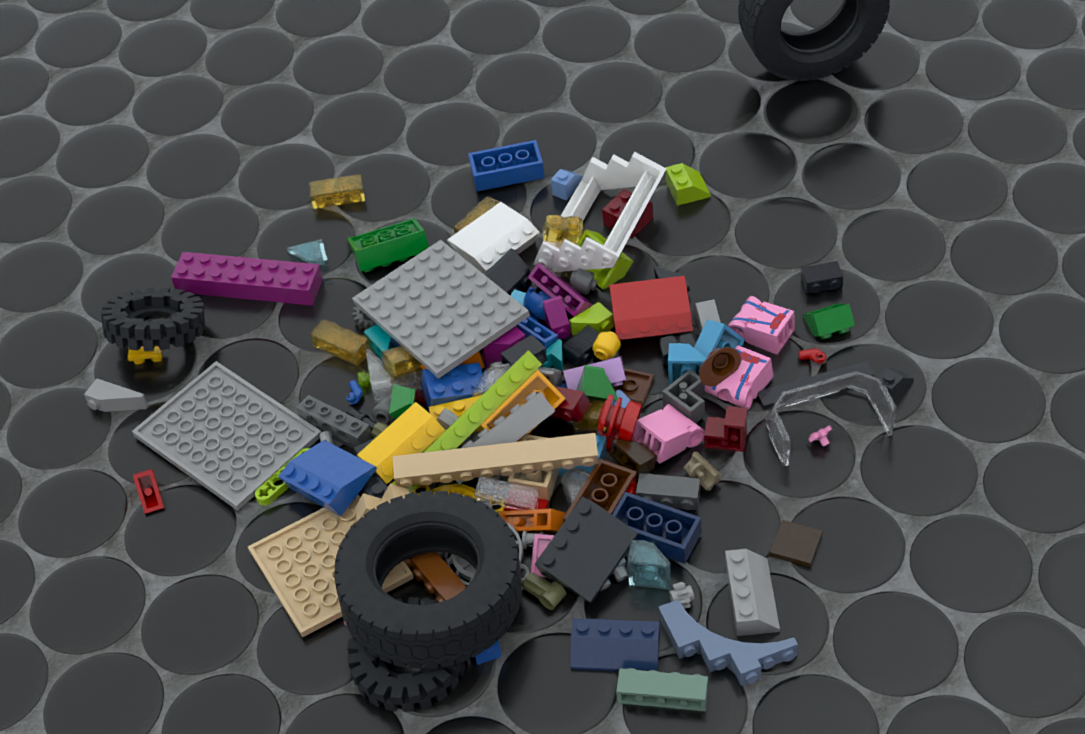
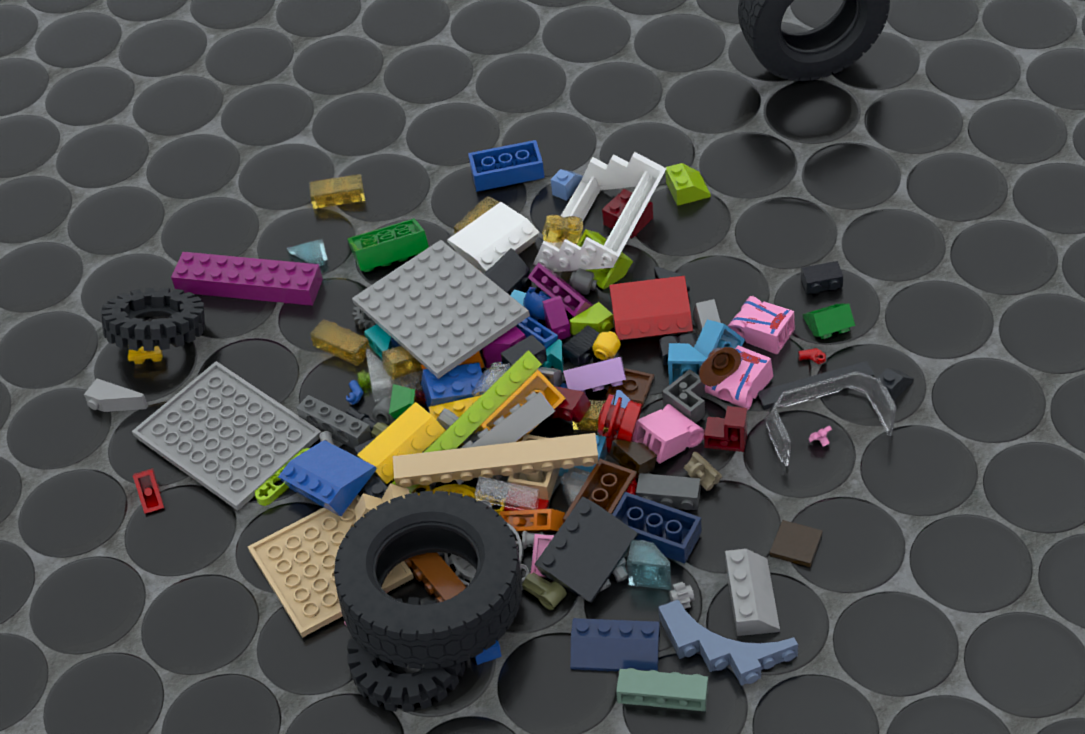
(595, 384): green slope -> none

